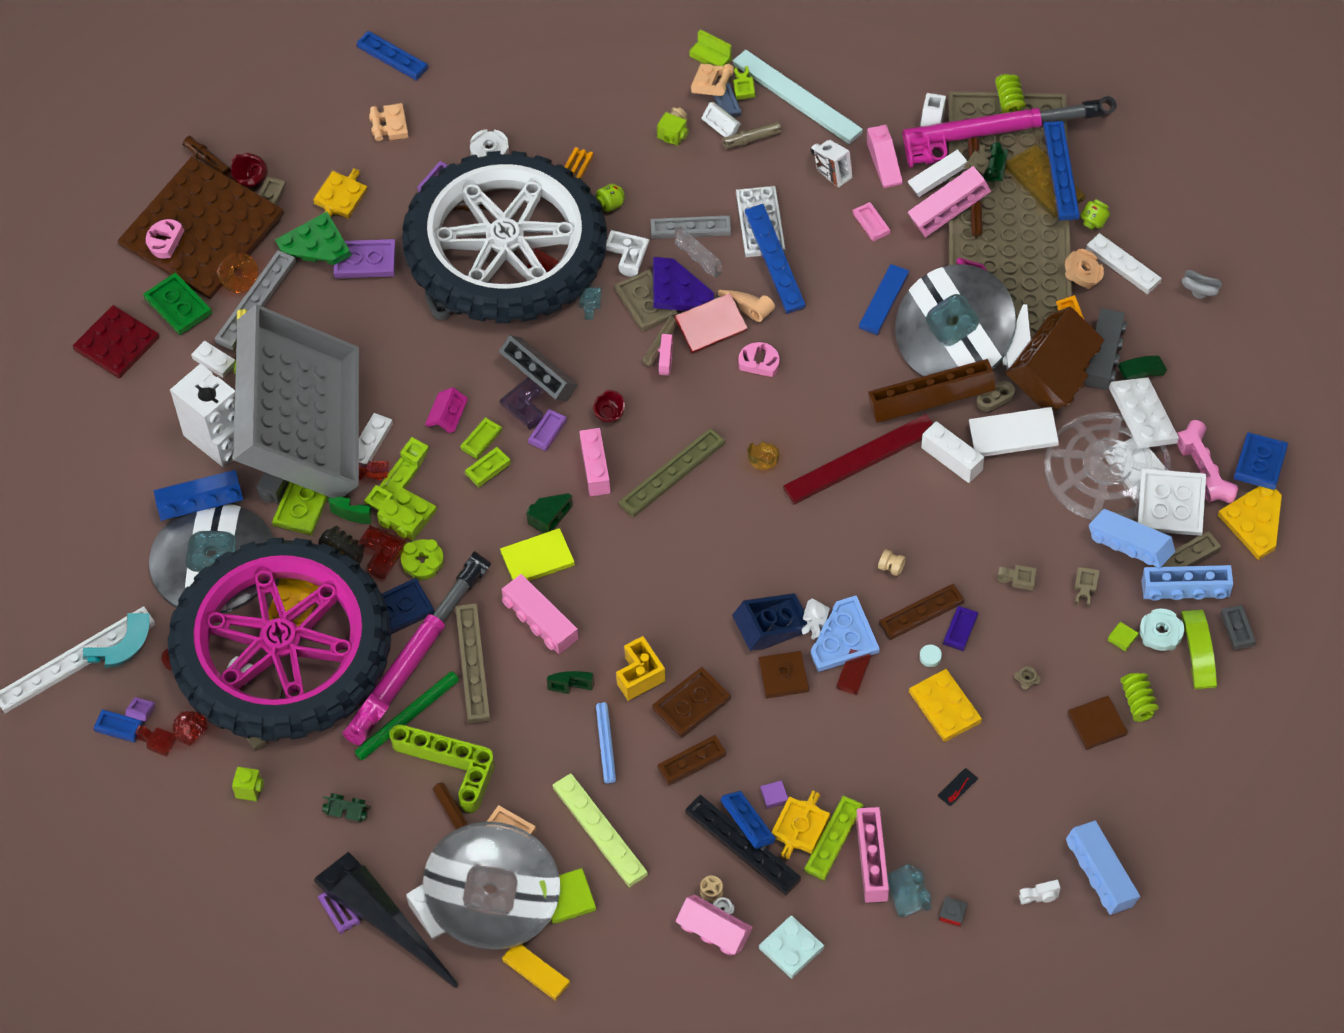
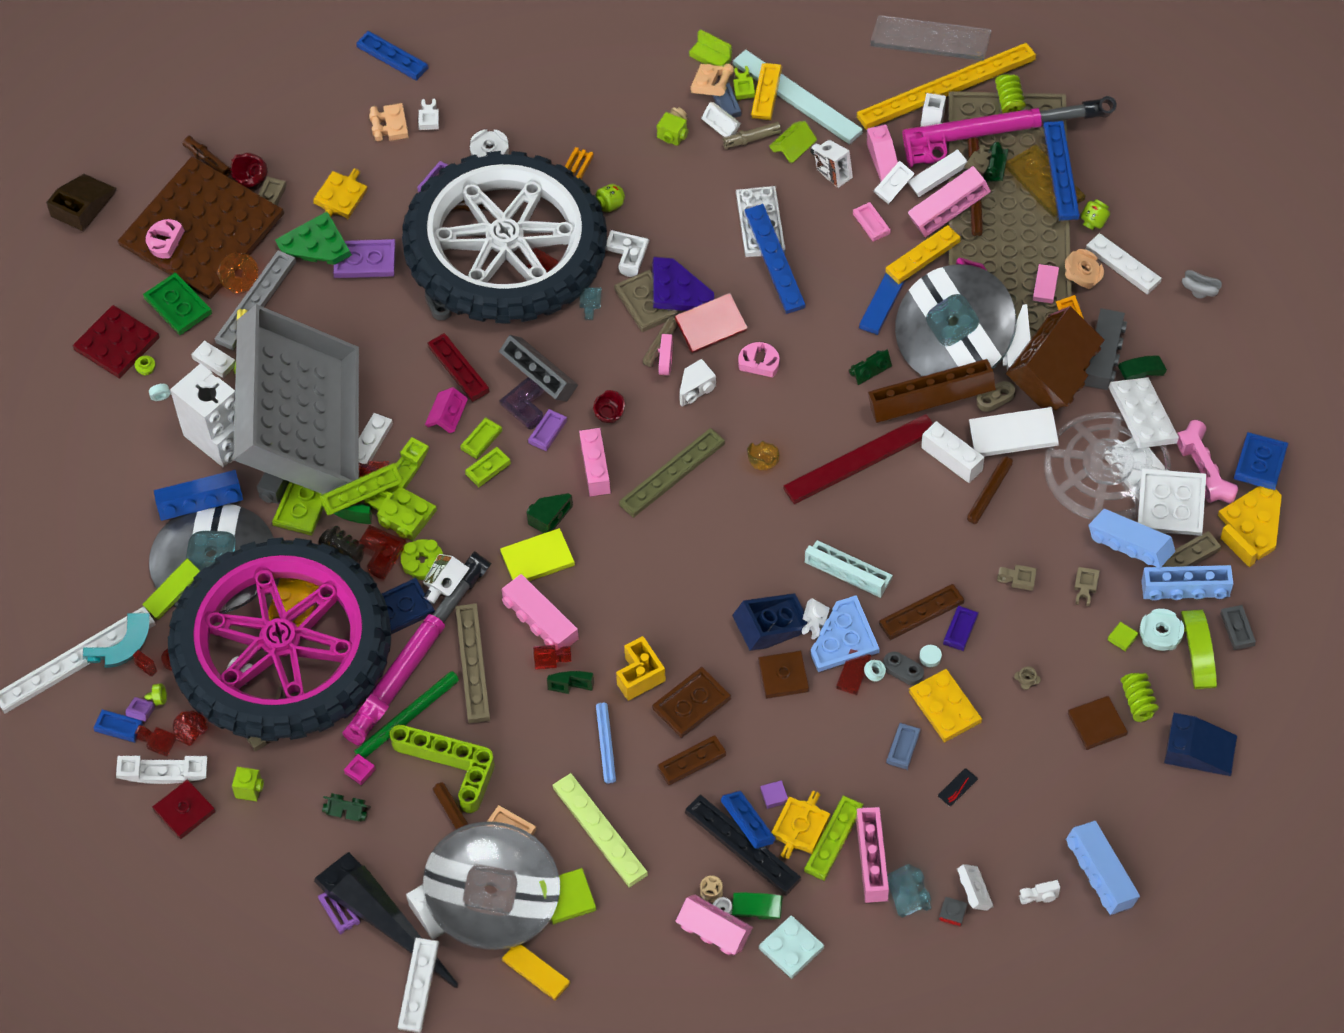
(79, 201): none -> dark brown slope
(144, 663): none -> clear red tile
(145, 369): none -> lime plate
(158, 694): none -> lime tile
(159, 392): none -> light aqua tile
(161, 771): none -> white slope
(171, 589): none -> lime tile
(183, 809): none -> dark red plate
(359, 769): none -> dark pink plate
(361, 489): none -> lime tile
(418, 985): none -> white tile
(428, 116): none -> white plate
(443, 577): none -> white torso
(458, 367): none -> dark red plate
(547, 657): none -> clear red plate
(695, 226): light grey tile -> none
(696, 381): none -> white slope
(697, 252): clear plate -> none
(751, 305): light nougat piece -> none
(757, 905): none -> green slope
(766, 91): none -> yellow plate
(794, 141): none -> lime panel
(845, 571): none -> light aqua fence
(873, 366): none -> dark green hinge
(878, 666): none -> light aqua plate
(892, 562): tan wheel -> none
(893, 182): none -> white plate
(902, 668): none -> dark grey plate
(903, 746): none -> sand blue tile
(923, 254): none -> yellow plate
(931, 37): none -> clear tile
(952, 82): none -> yellow plate
(975, 887): none -> white plate
(989, 490): none -> reddish brown axle
(1045, 283): none -> bright pink tile
(1200, 745): none -> dark blue slope
(1239, 545): none -> yellow tile

